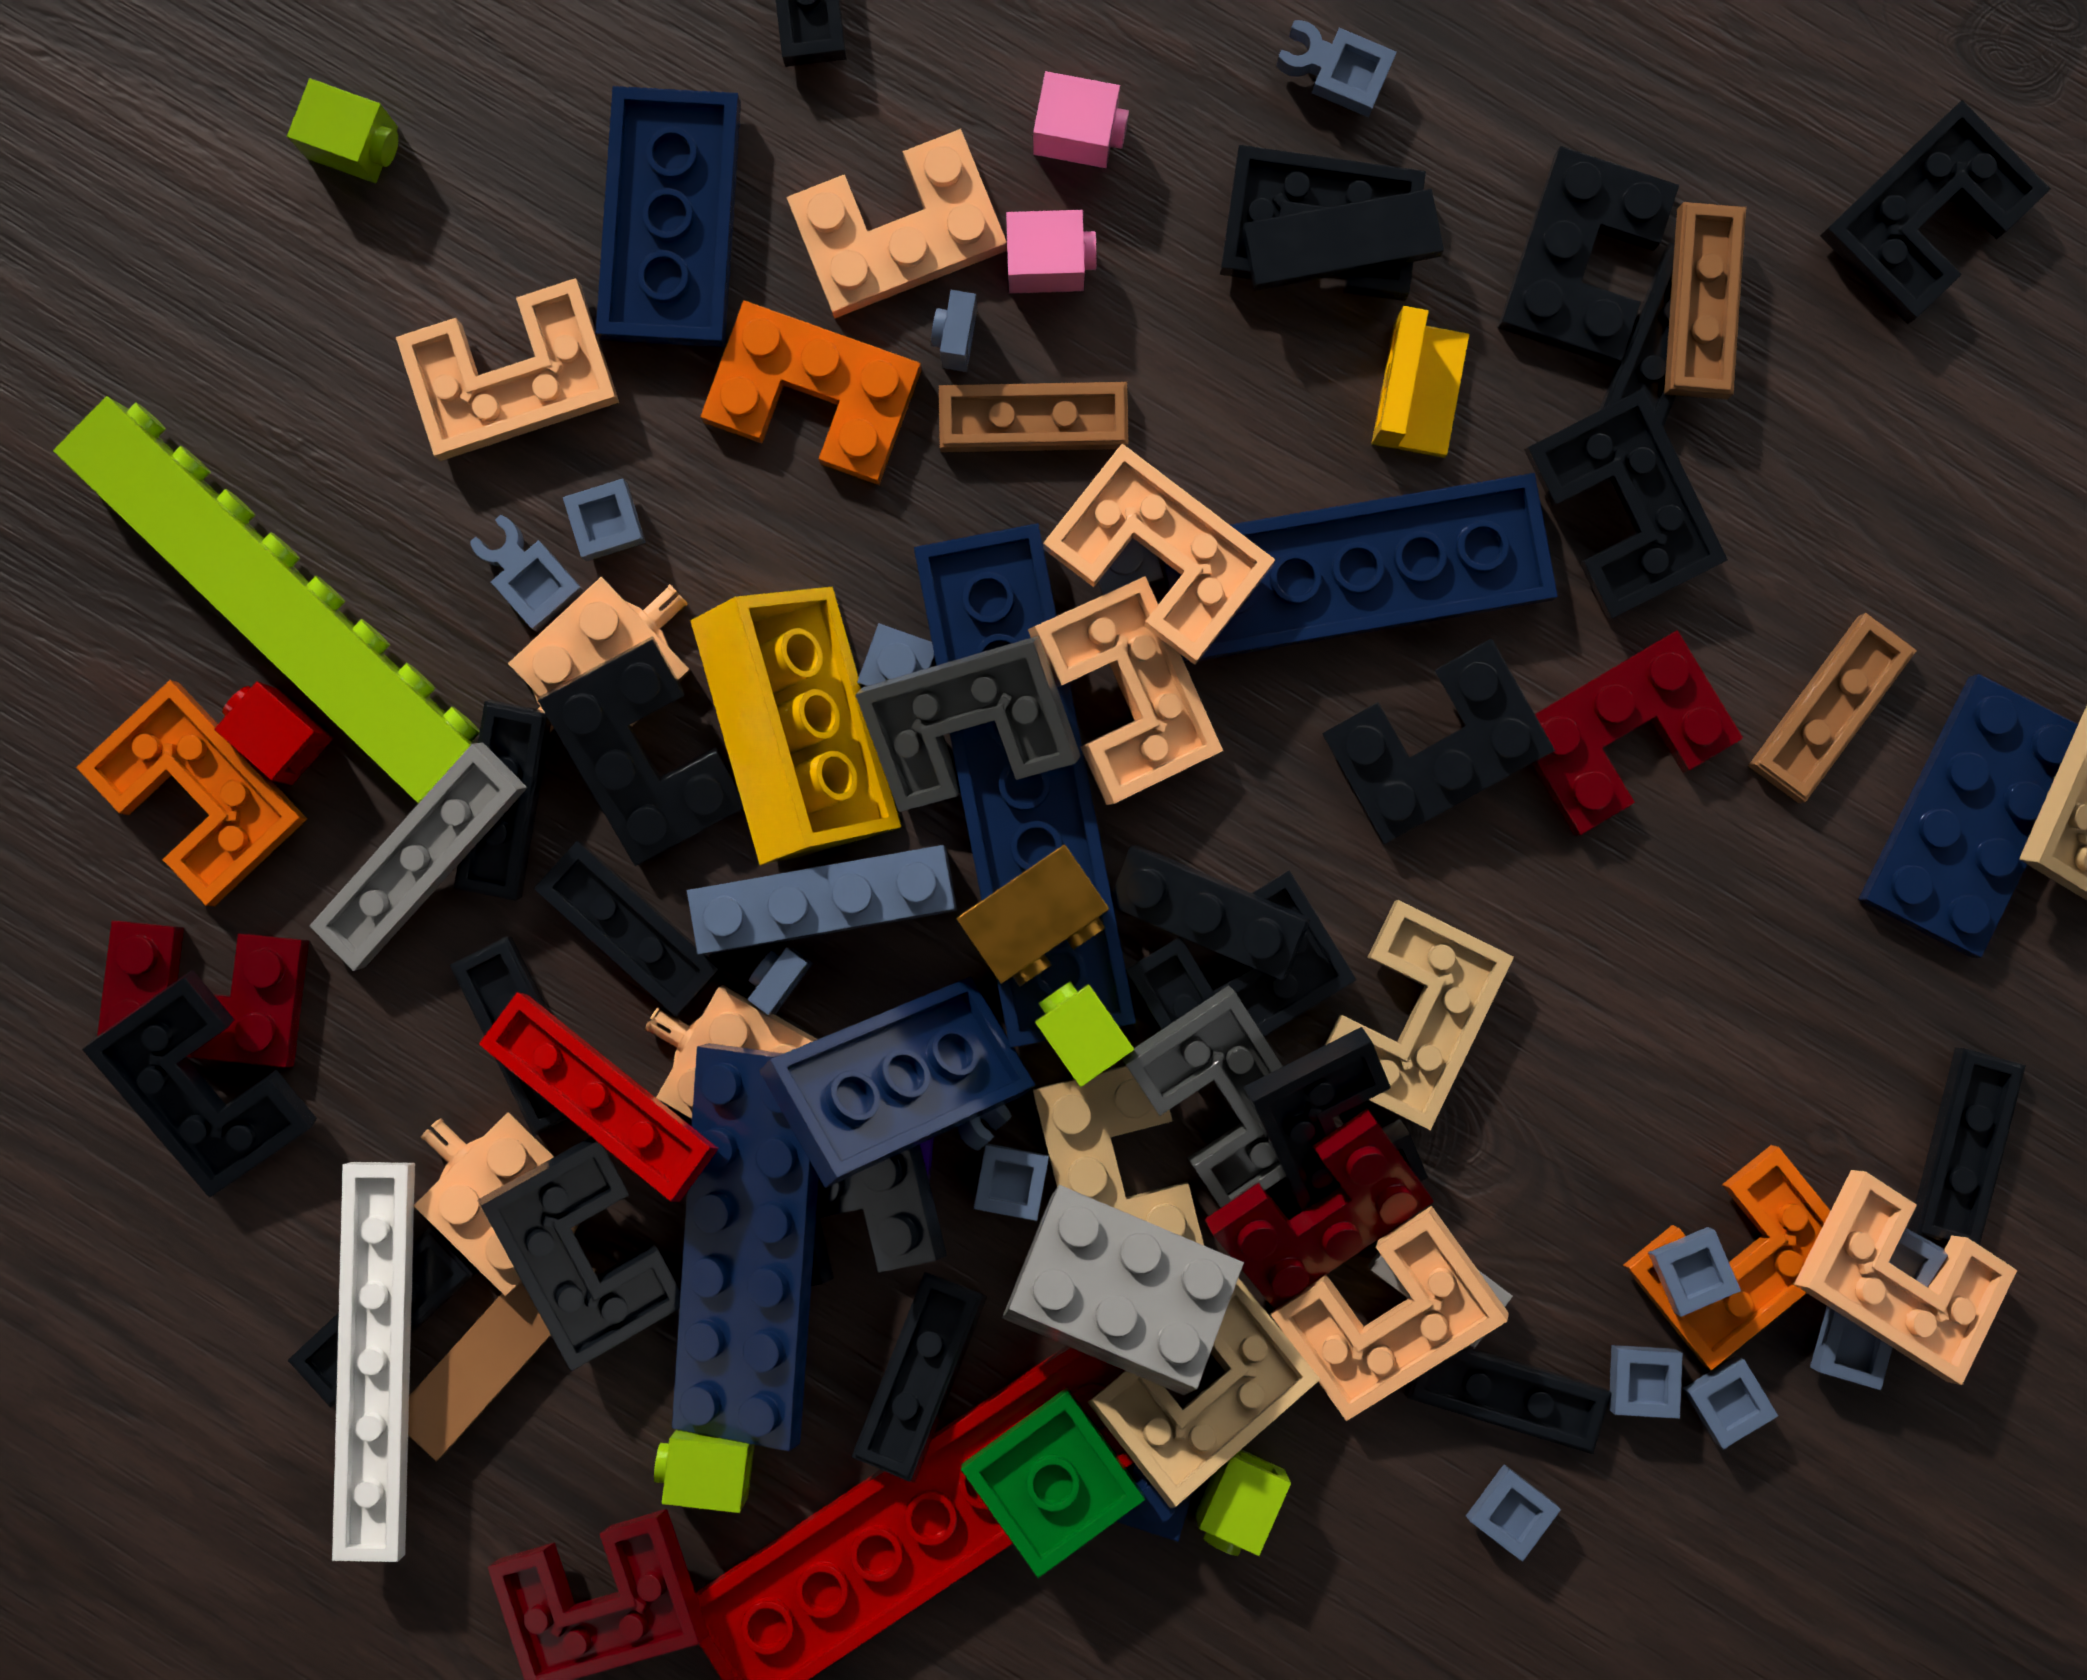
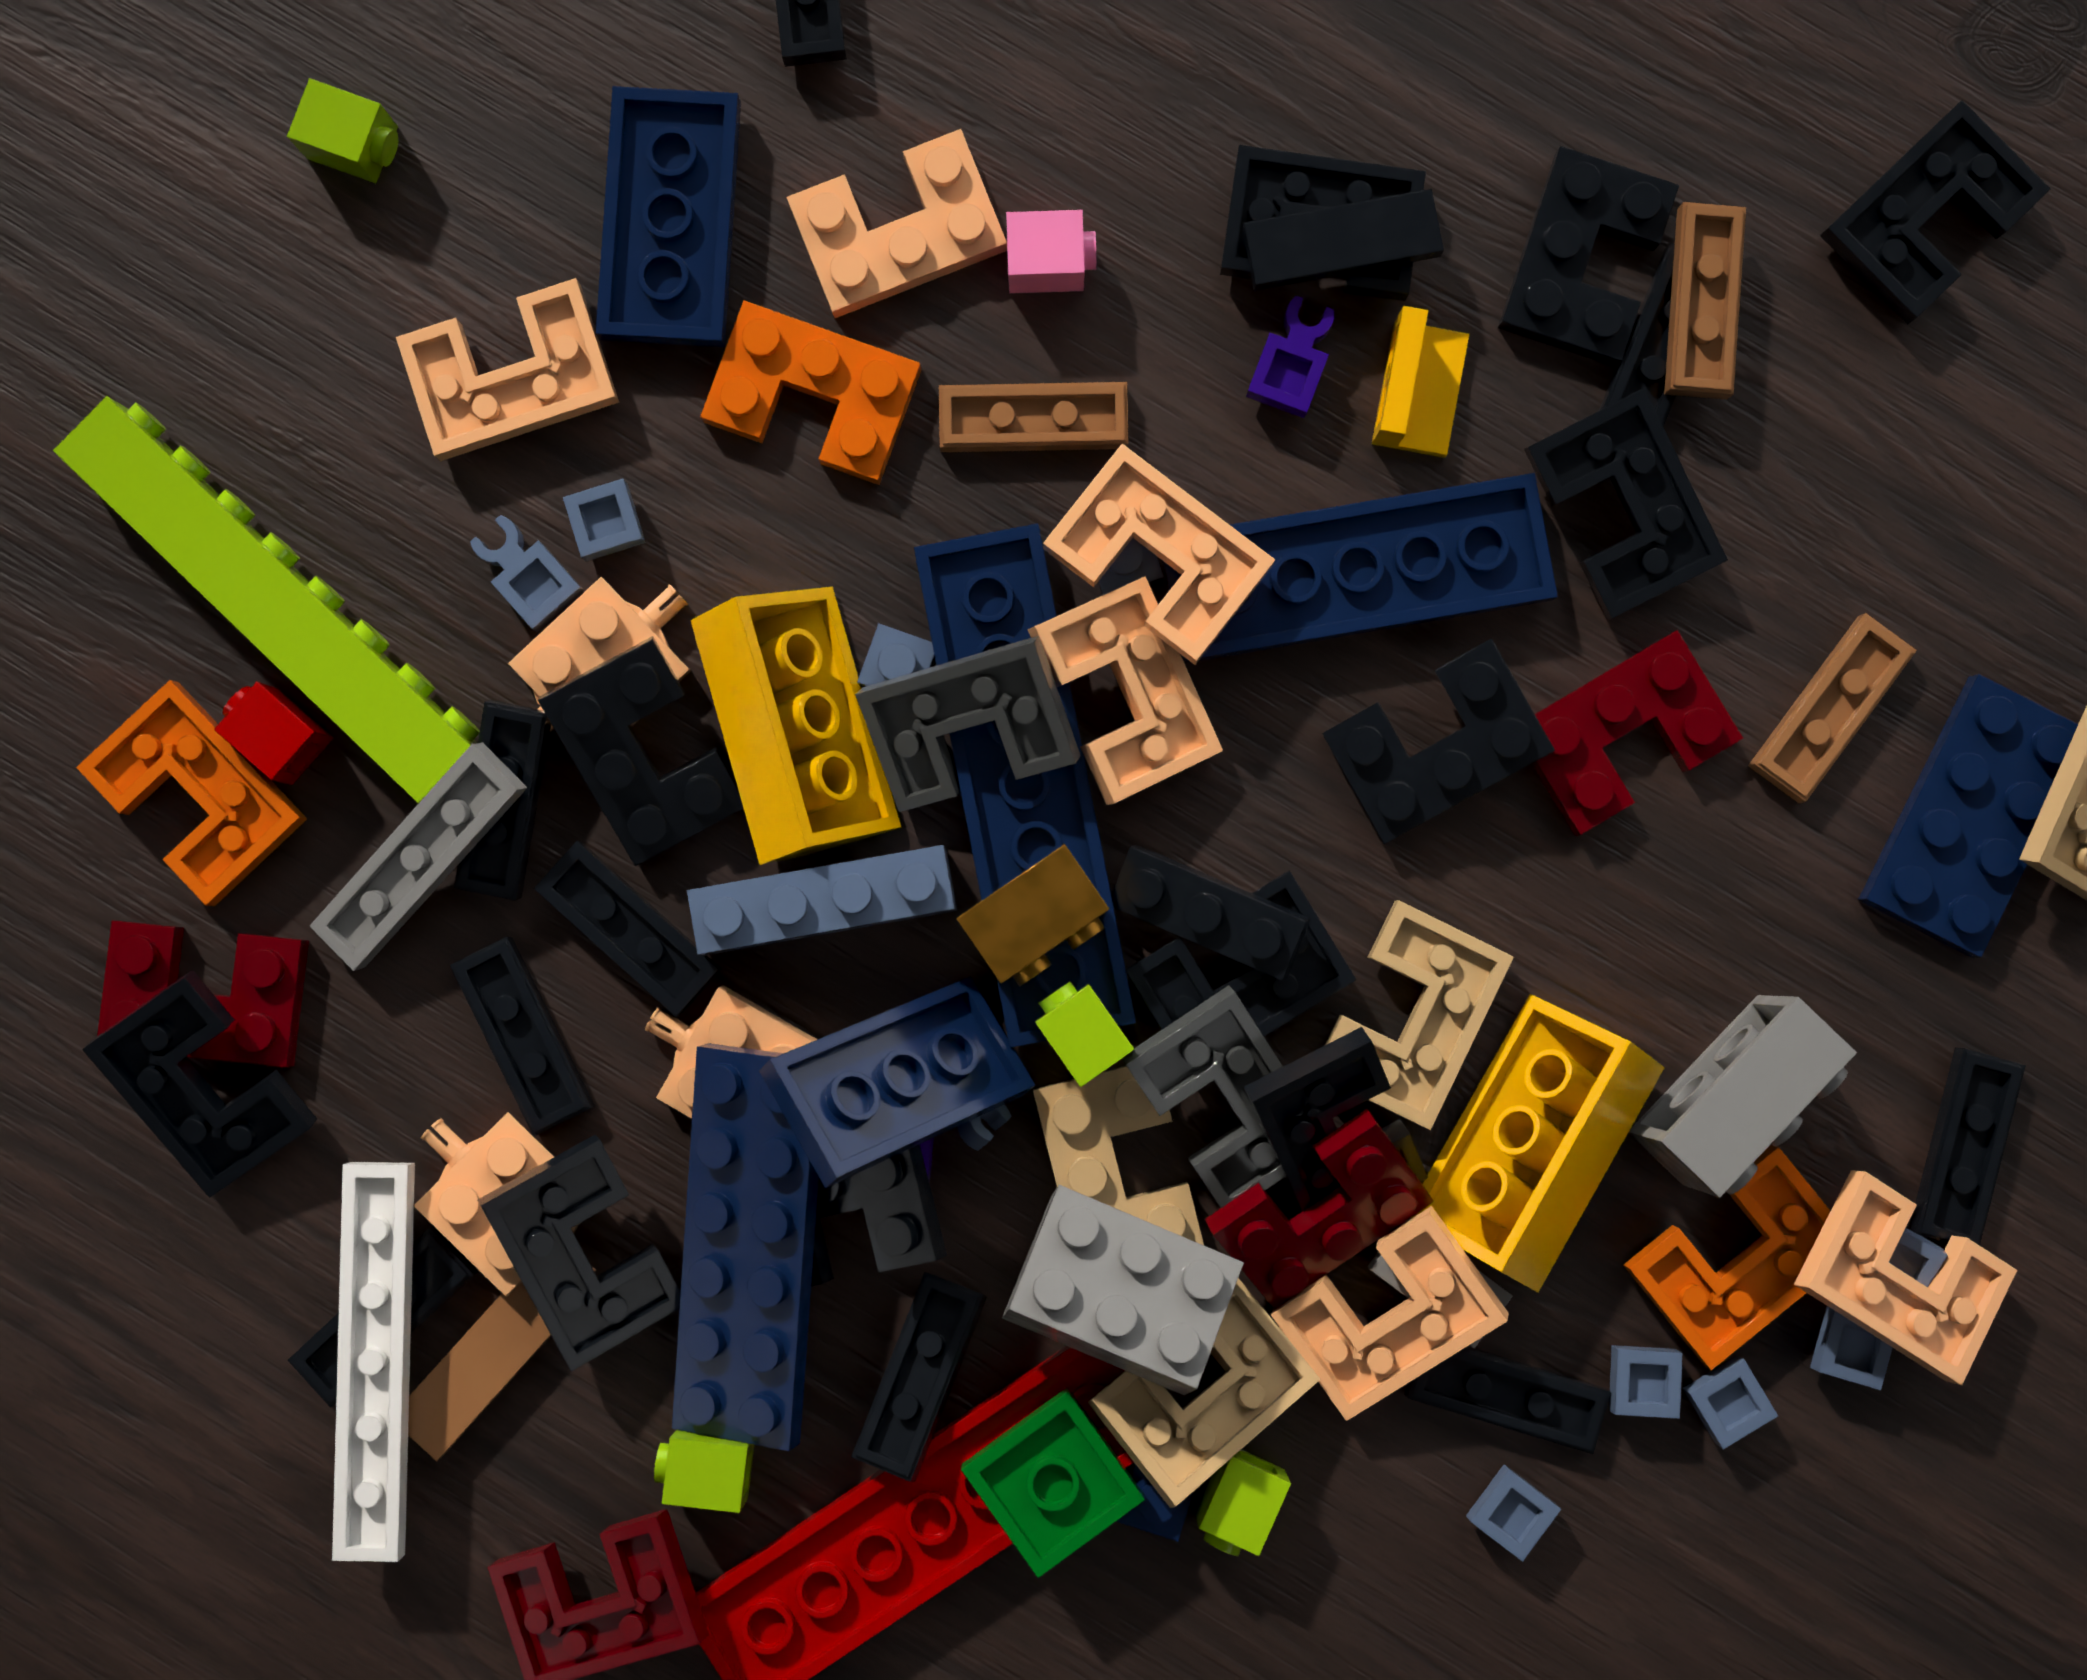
(598, 1097): red plate -> none
(777, 978): sand blue plate -> none
(955, 329): sand blue plate -> none
(1011, 1182): sand blue plate -> none
(1078, 120): bright pink brick -> none
(1289, 365): none -> dark purple plate
(1346, 70): sand blue plate -> none
(1538, 1139): none -> yellow slope
(1694, 1271): sand blue plate -> none
(1744, 1094): none -> light grey brick

